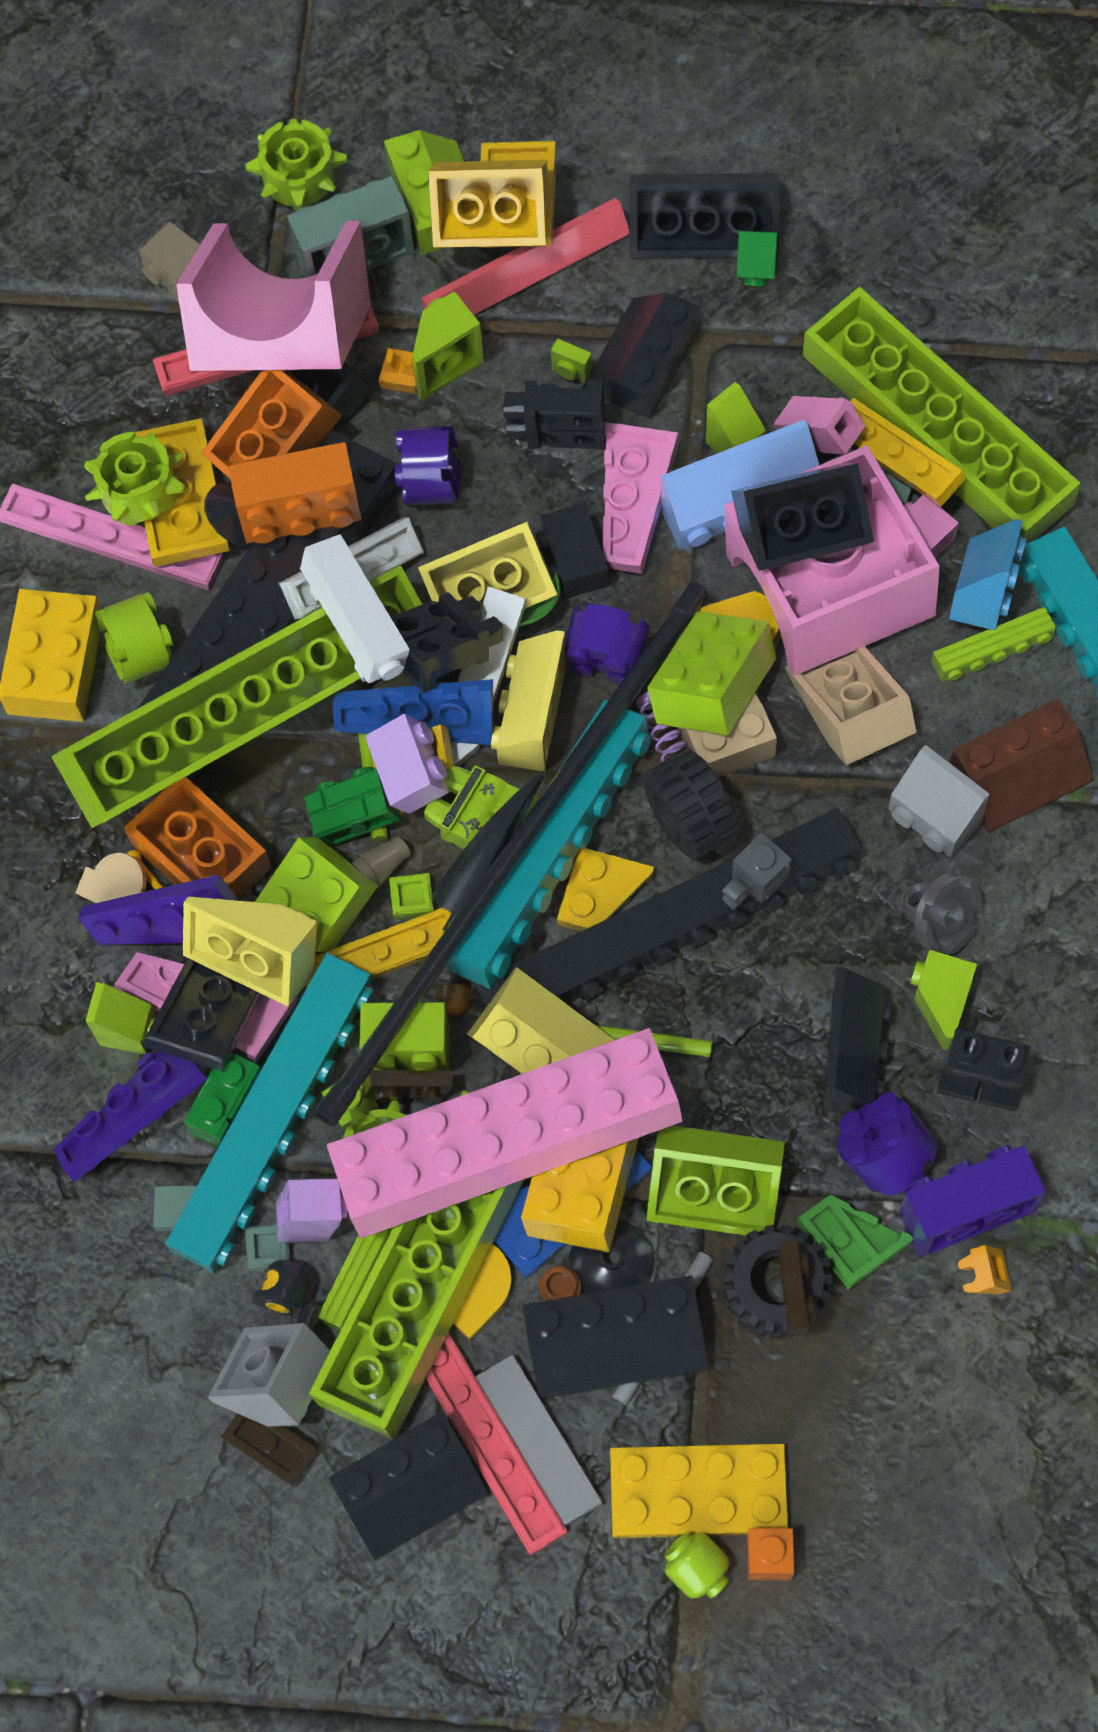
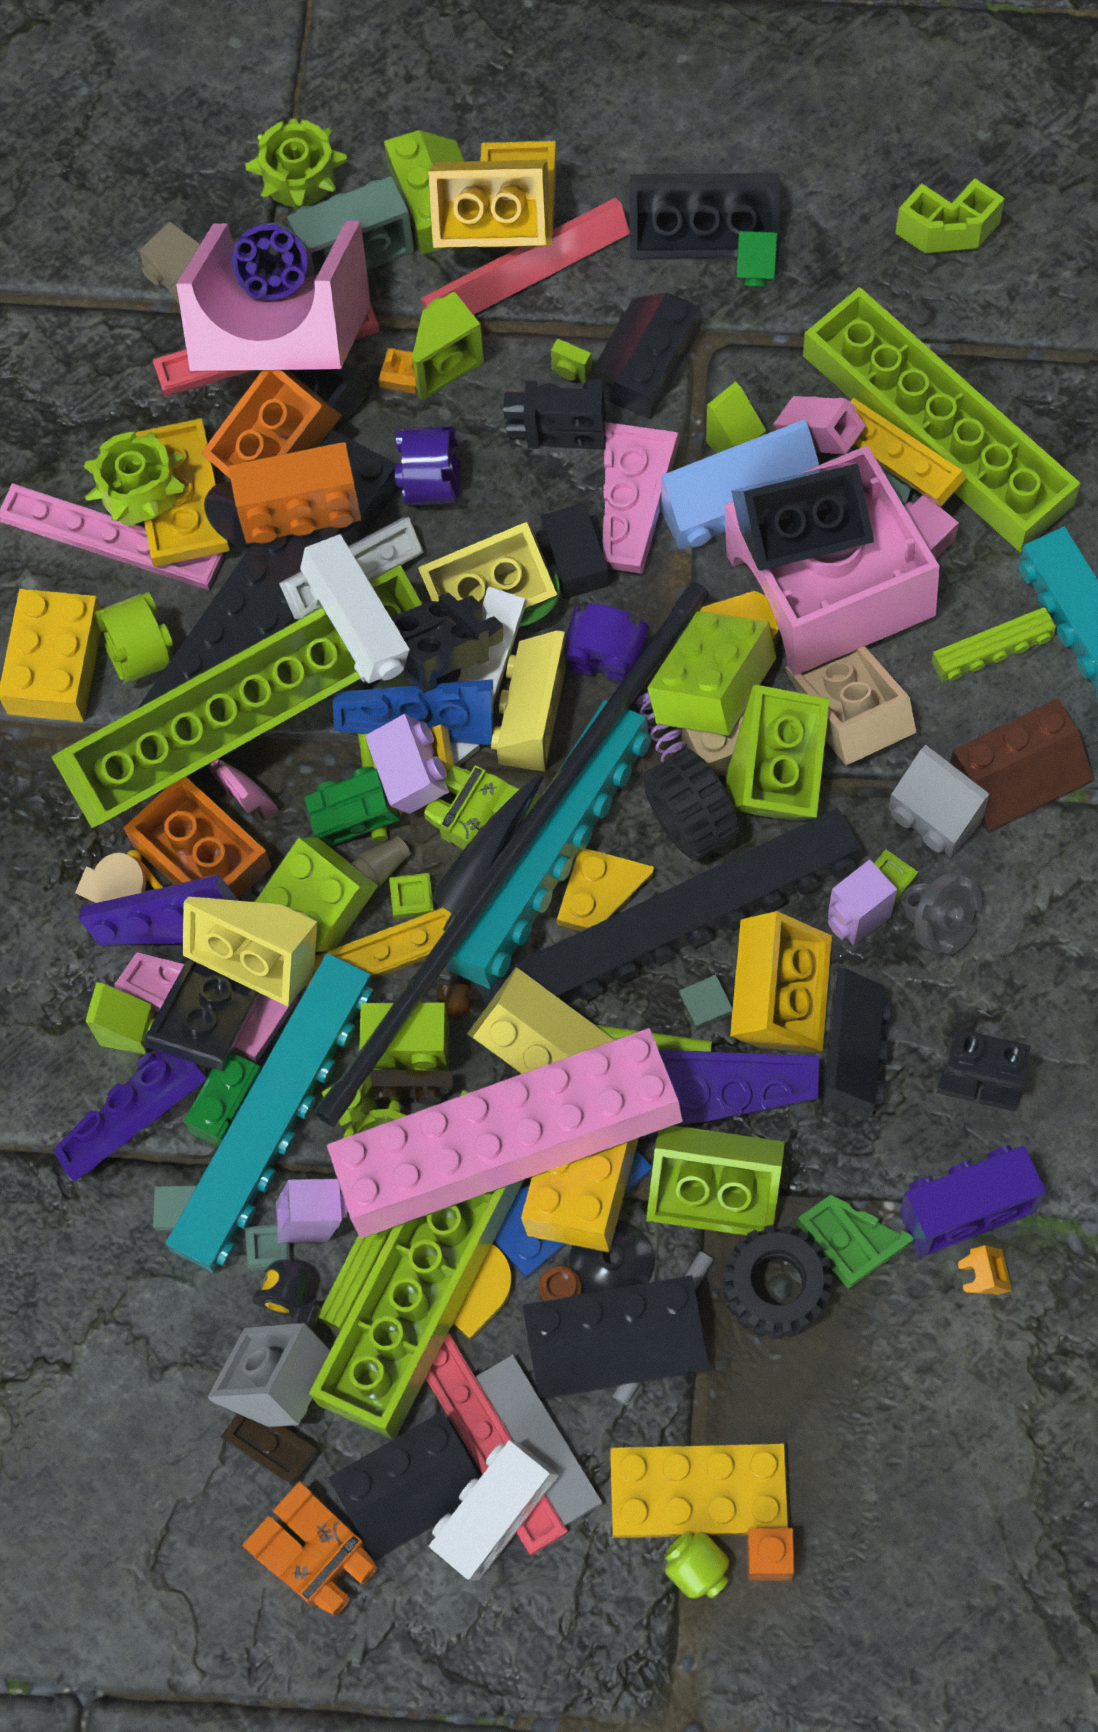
(243, 788): none -> bright pink brick
(269, 274): none -> dark purple cone
(324, 1558): none -> orange hips
(492, 1509): none -> white brick
(705, 1002): none -> sand green tile
(737, 1084): none -> dark purple wing
(757, 871): dark grey brick -> none
(779, 755): none -> lime slope
(781, 984): none -> yellow slope
(793, 1269): dark brown plate -> none
(861, 903): none -> lavender brick
(886, 1144): dark purple brick -> none
(896, 871): none -> lime tile
(942, 992): lime slope -> none
(943, 226): none -> lime brick
(987, 574): dark azure slope -> none

